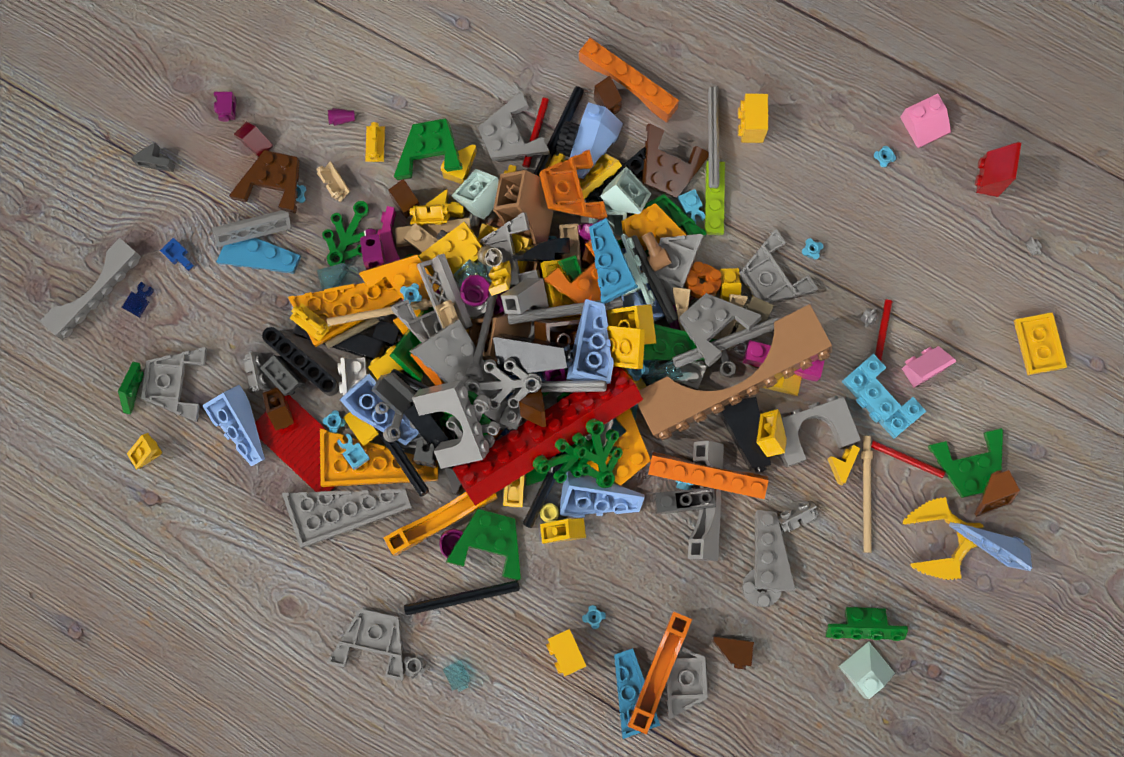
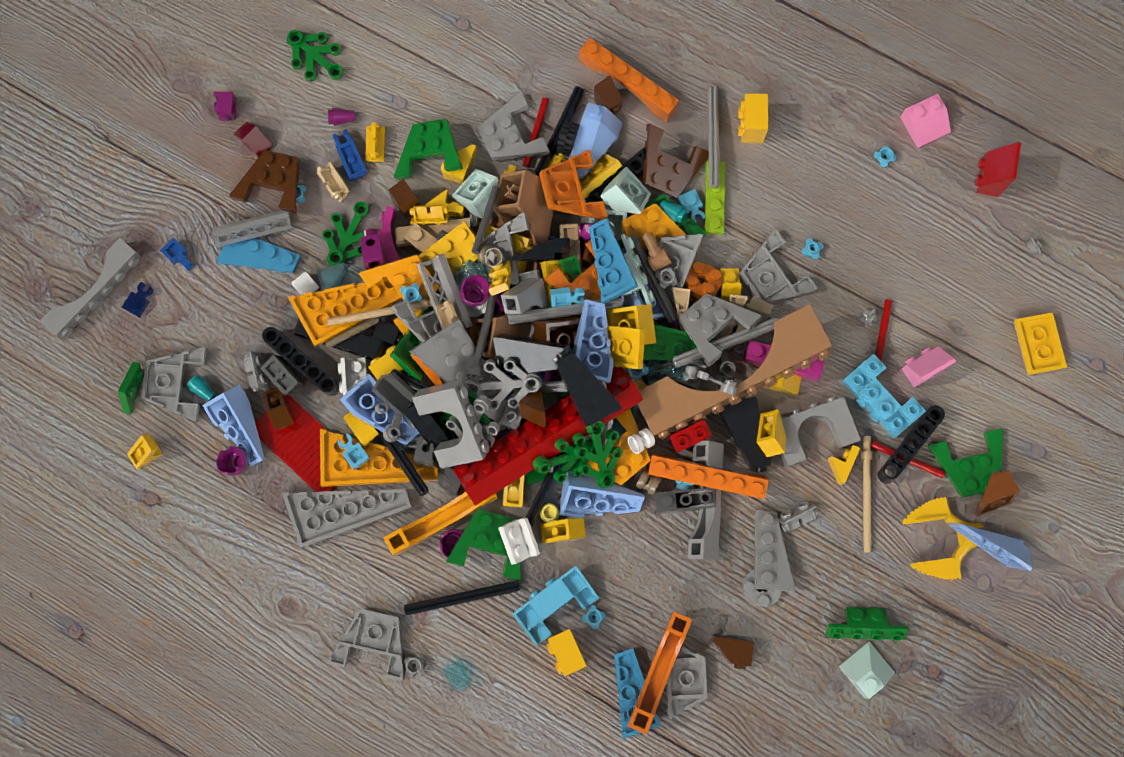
(151, 159): dark grey slope -> none
(201, 387): none -> teal cone
(231, 461): none -> magenta hair
(305, 284): none -> white slope
(309, 321): yellow hinge -> none
(313, 52): none -> green plant
(329, 421): medium azure plate -> none
(350, 157): none -> blue hinge
(485, 220): none -> dark grey bar
(519, 540): none -> white bracket
(551, 599): none -> medium azure bracket
(565, 297): none -> medium azure plate
(585, 390): none -> black slope
(642, 440): none -> white wheel
(652, 484): none -> dark tan wheel
(665, 282): none -> light grey plate
(674, 211): none -> teal cone
(689, 435): none -> red bracket
(727, 386): none -> light grey plant
(917, 438): none -> black beam

